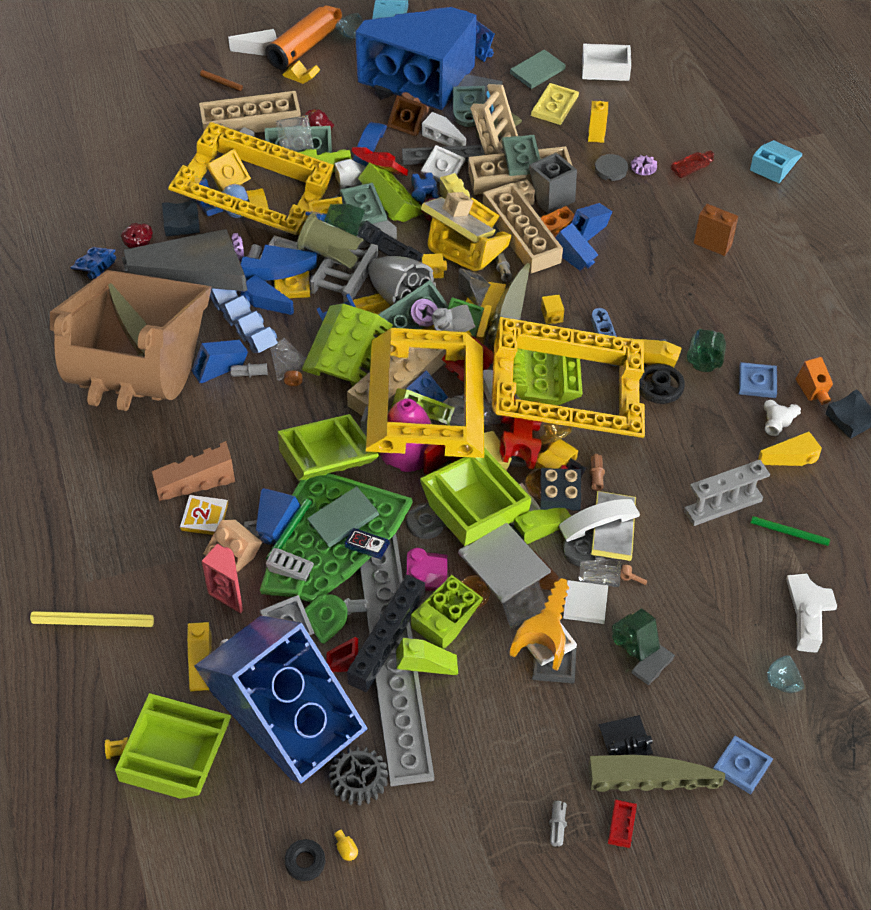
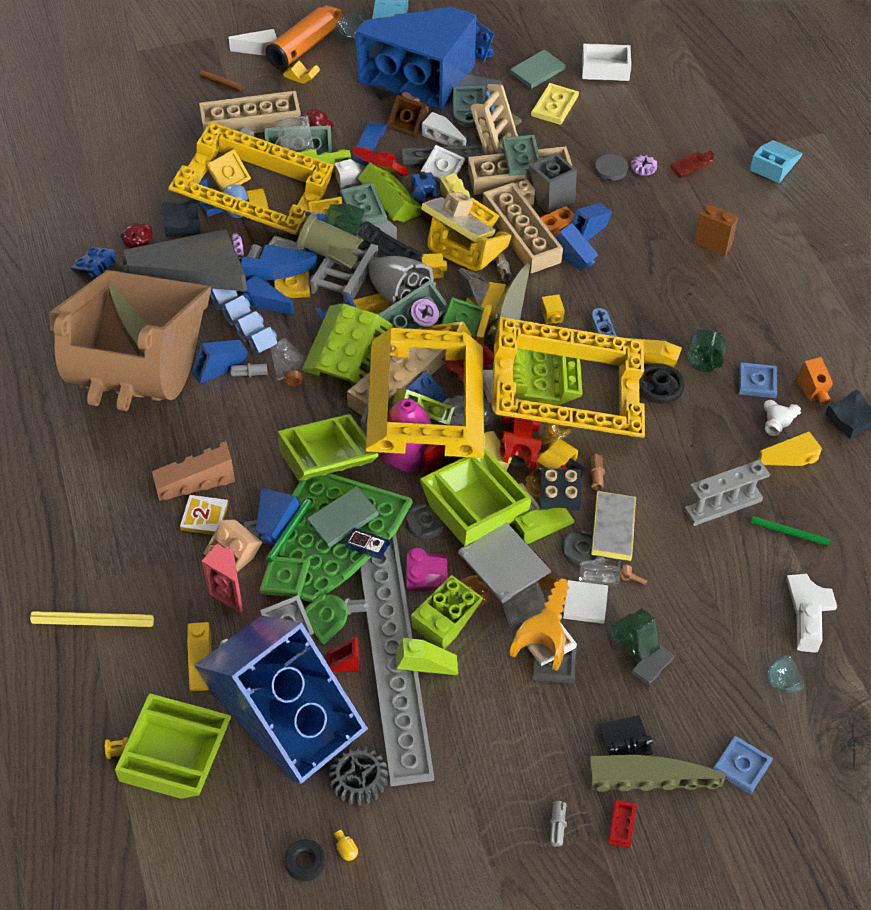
(277, 559): light grey slope -> none
(386, 633): black brick -> none
(455, 319): light grey slope -> none
(597, 515): white slope -> none
(598, 121): yellow window -> none

